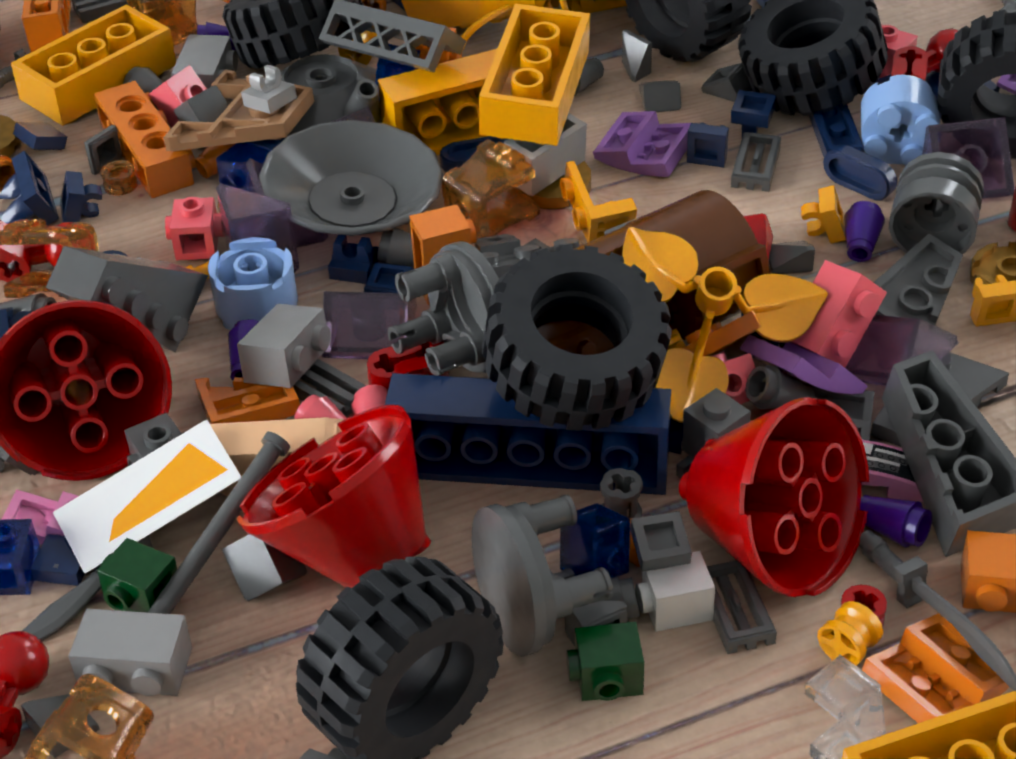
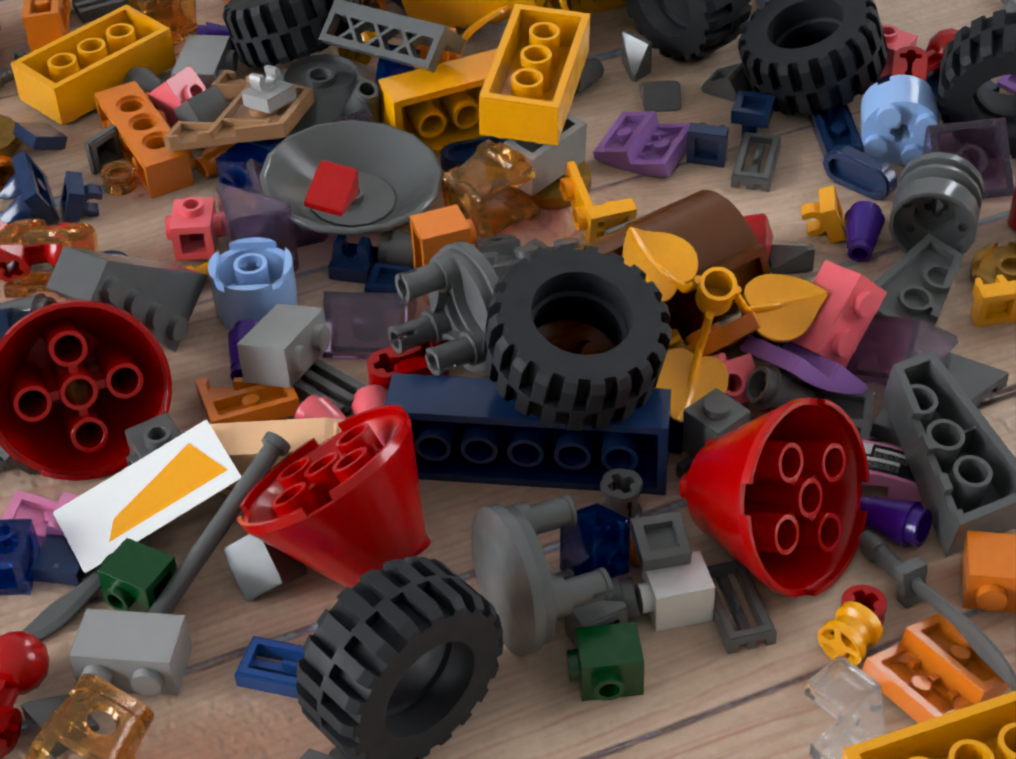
(266, 674): none -> blue tile
(332, 188): none -> red slope

